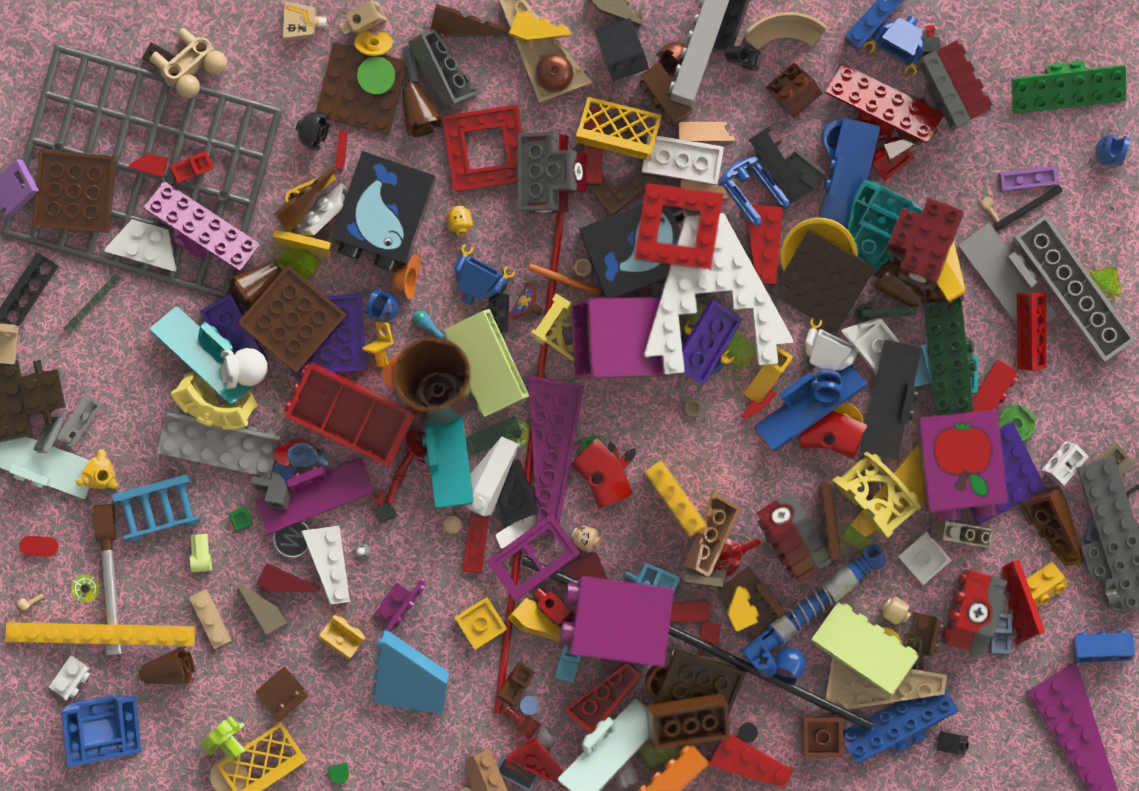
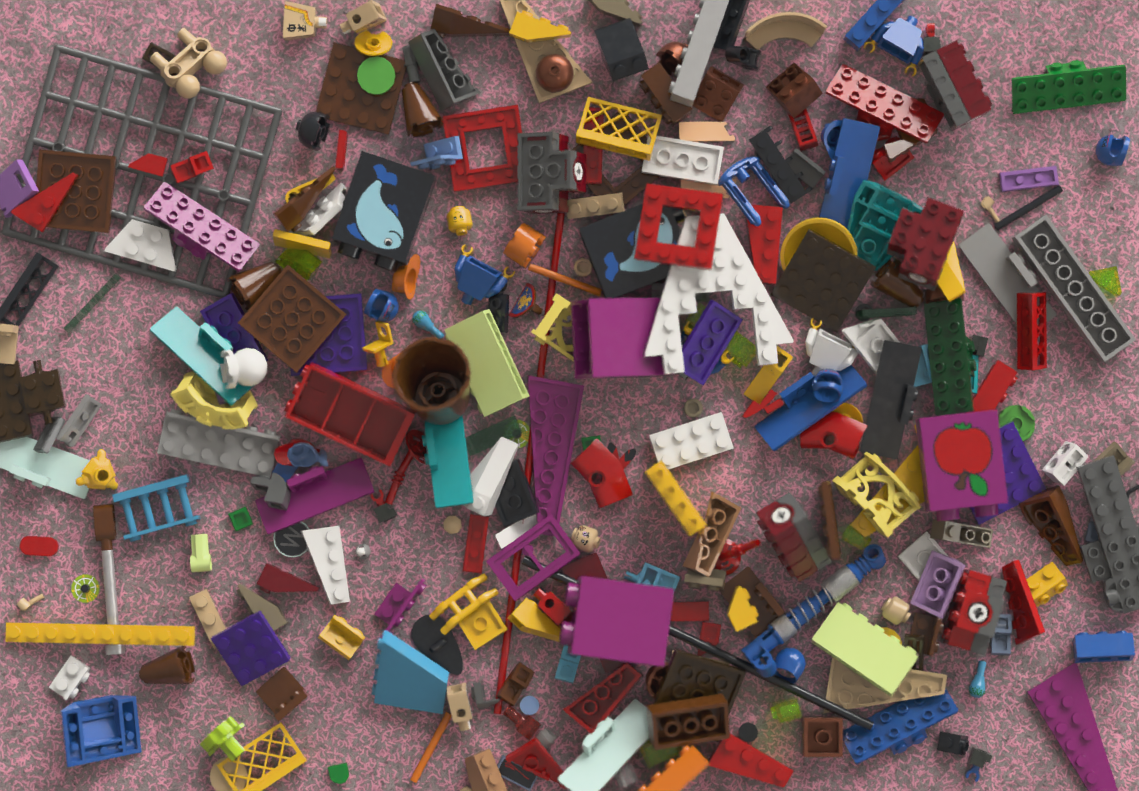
(42, 207): none -> red wing
(250, 648): none -> dark purple plate
(431, 746): none -> orange bar
(437, 646): none -> black shield
(440, 152): none -> medium blue bracket
(459, 699): none -> tan torso
(461, 614): none -> yellow piece
(478, 693): none -> dark grey plate
(524, 245): none -> orange brick
(595, 205): none -> tan plate
(691, 441): none -> white plate
(717, 94): none -> copper bracket
(773, 406): none -> red tile
(785, 710): none -> clear neon green brick
(809, 143): none -> red slope
(937, 584): none -> lavender slope
(977, 686): none -> dark azure piece
(977, 758): none -> pearl dark grey piece
(980, 344): none -> pearl dark grey piece

